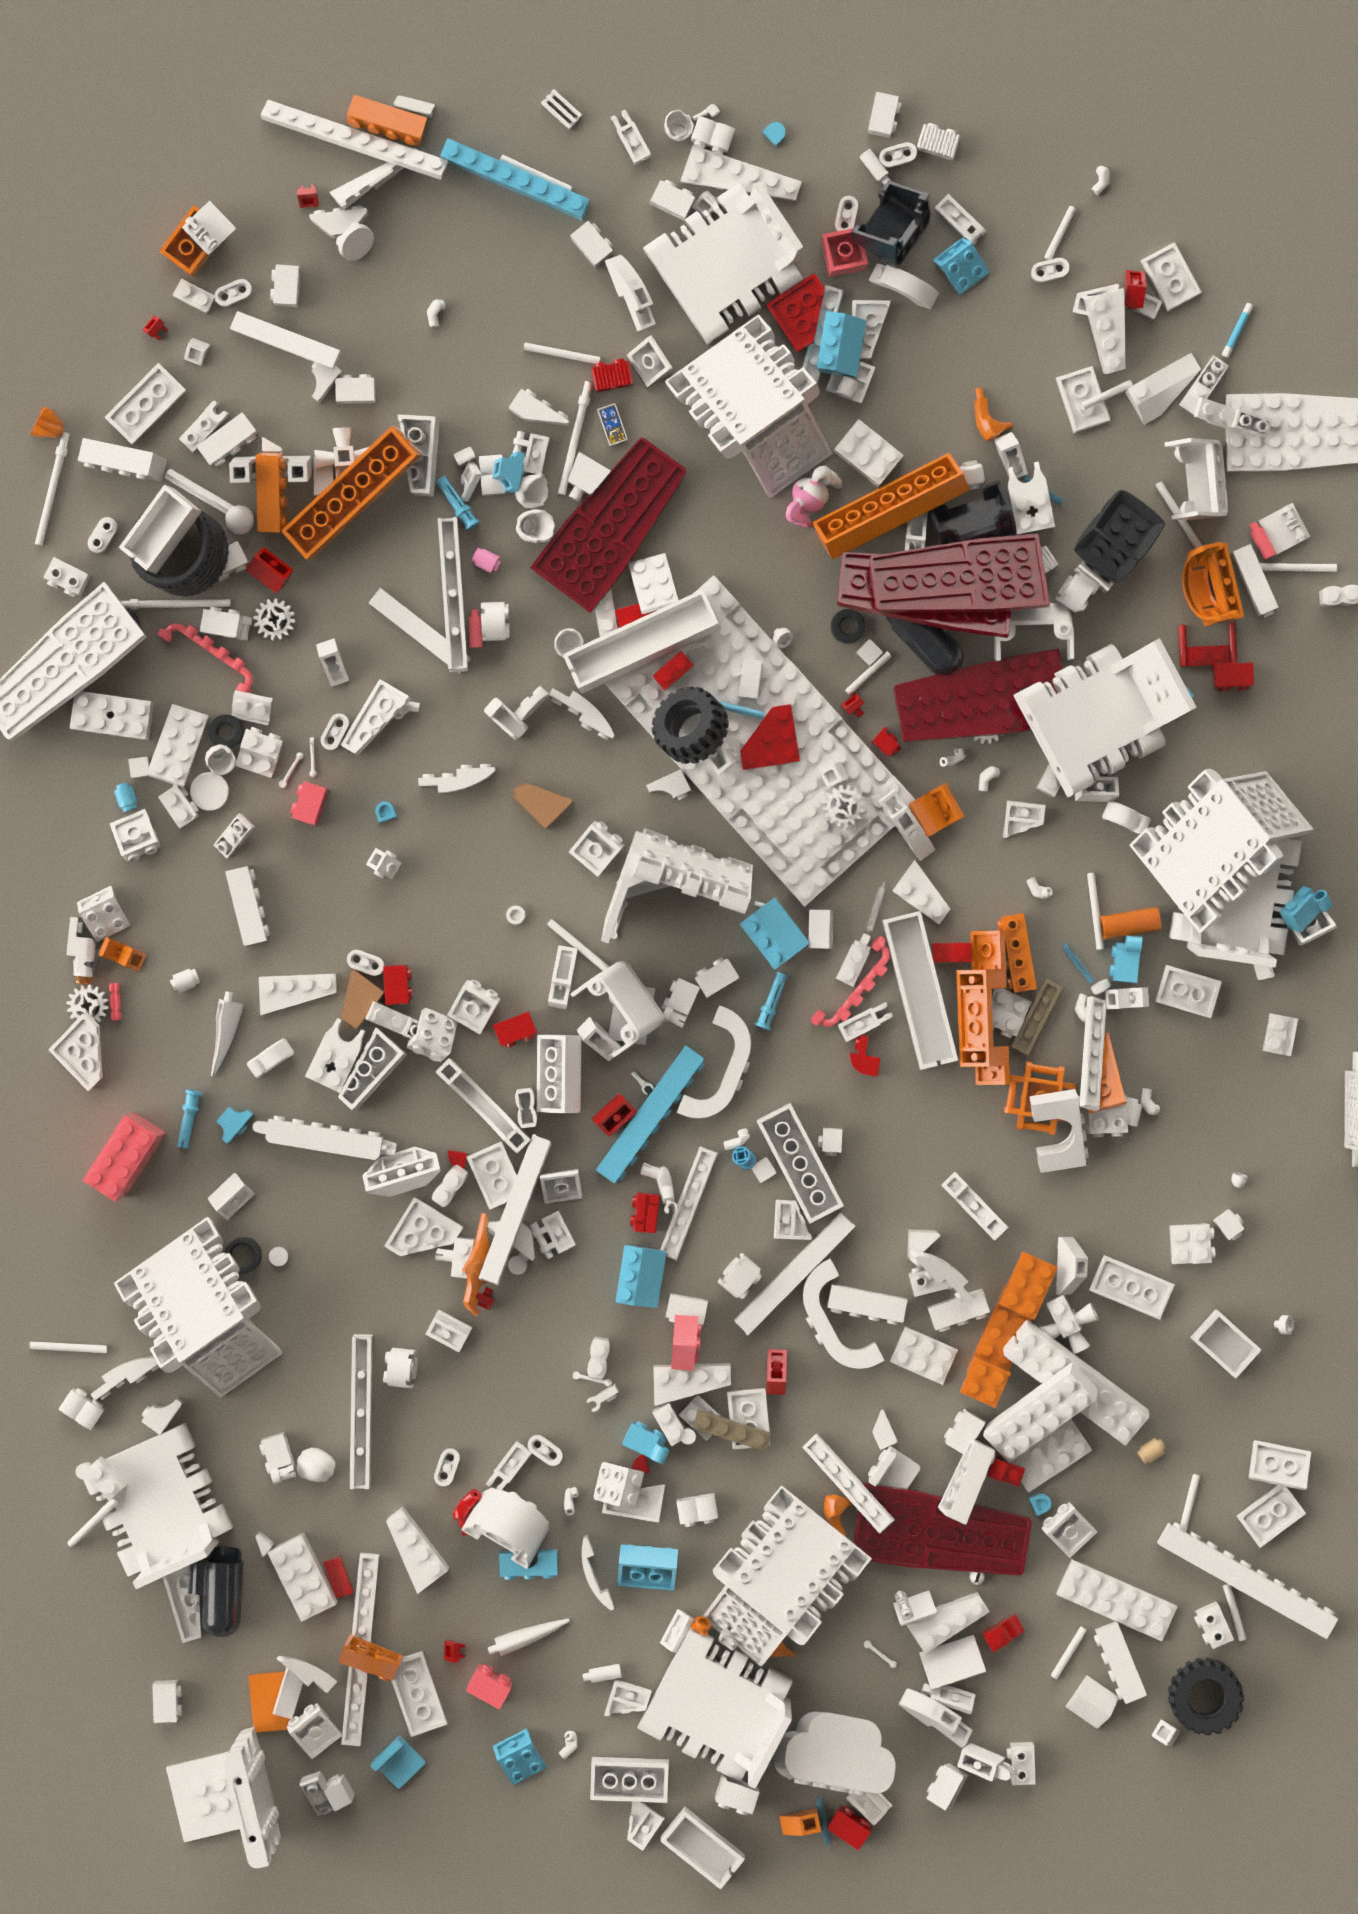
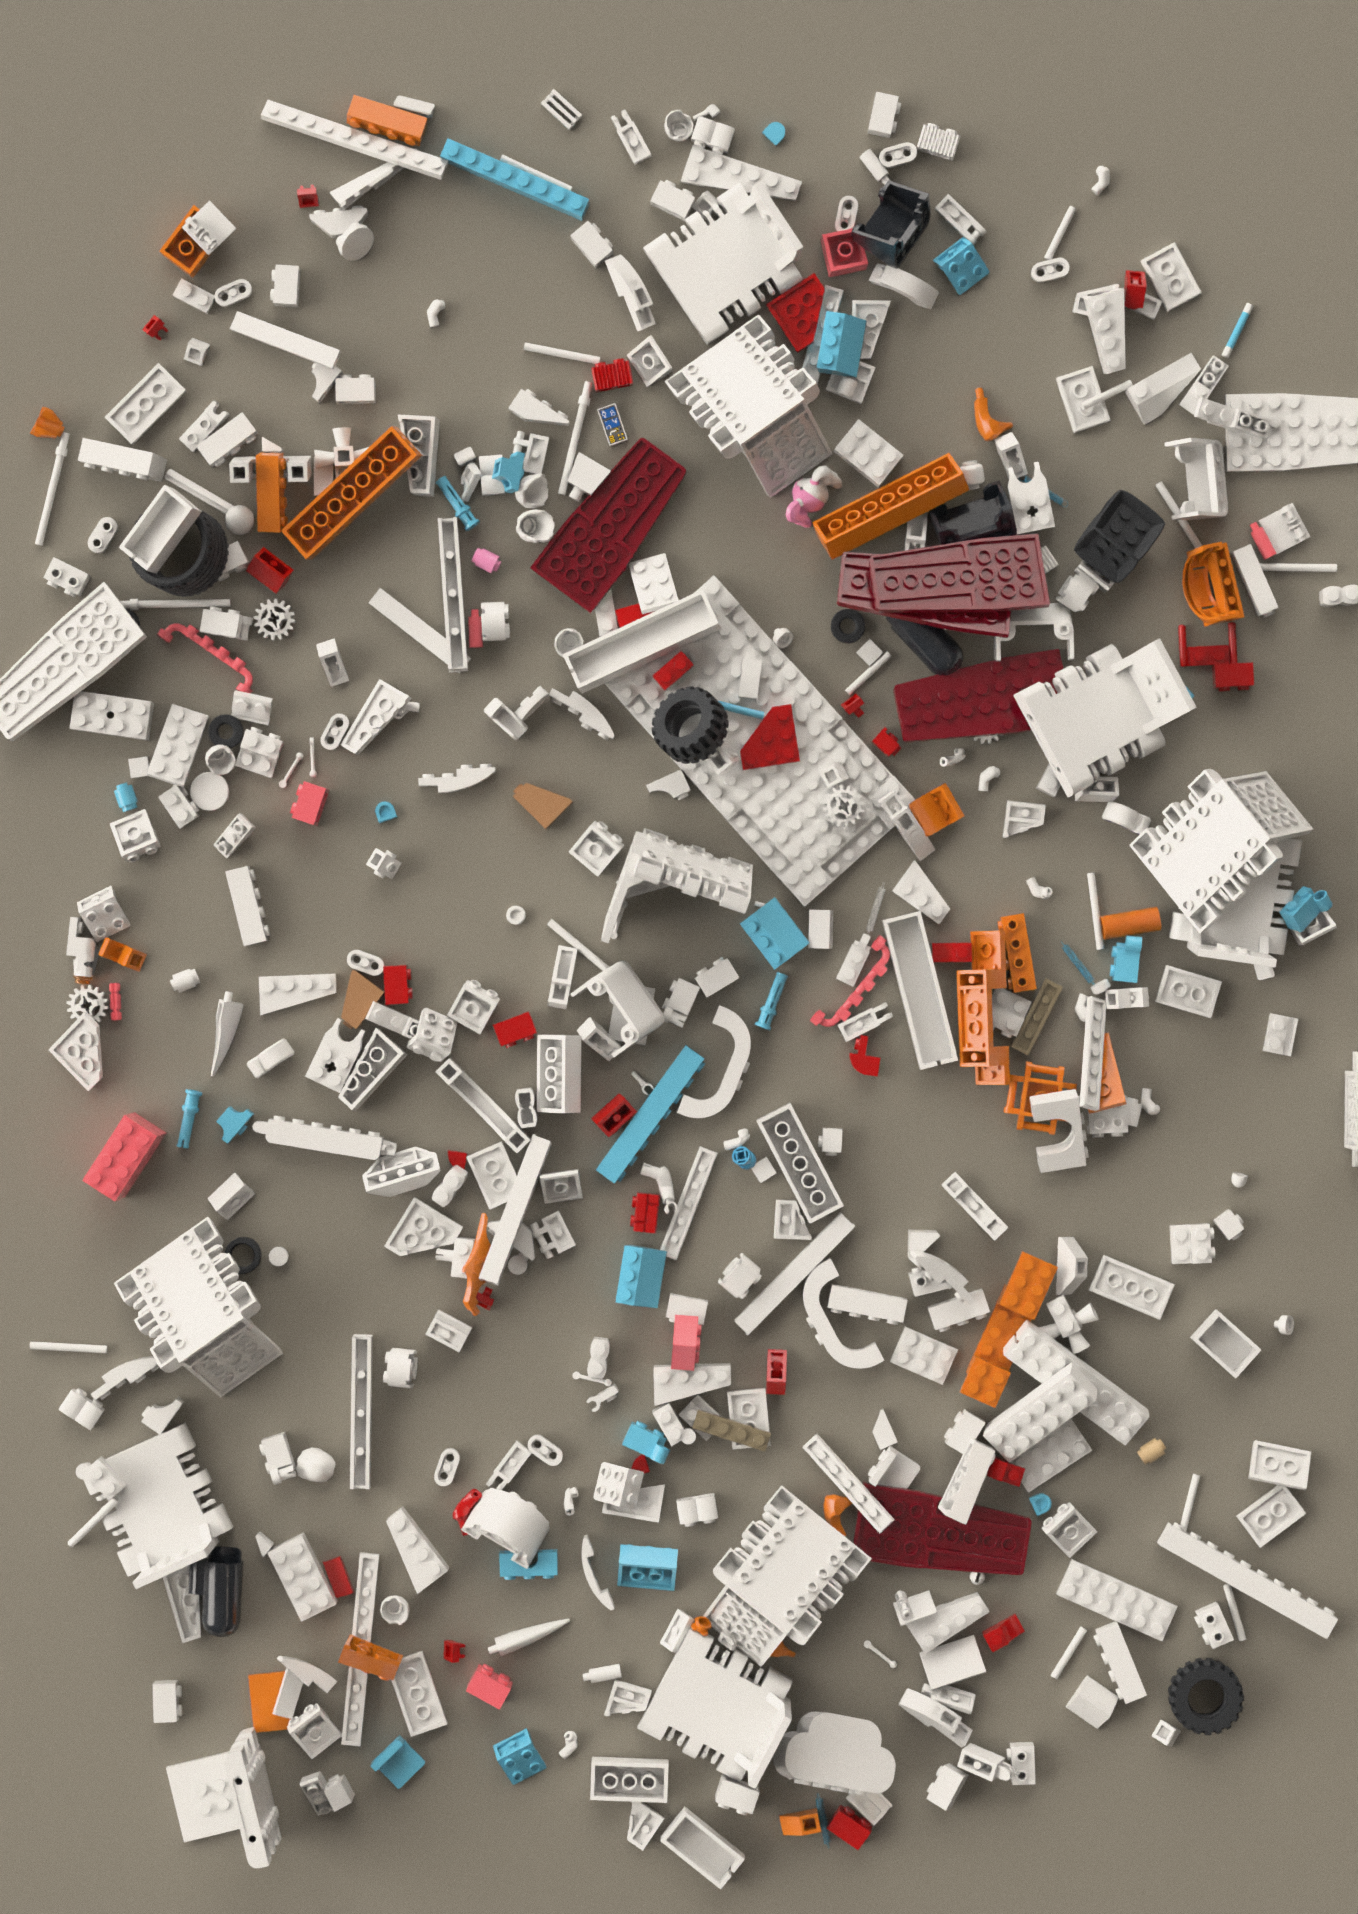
(395, 1610): none -> white hair

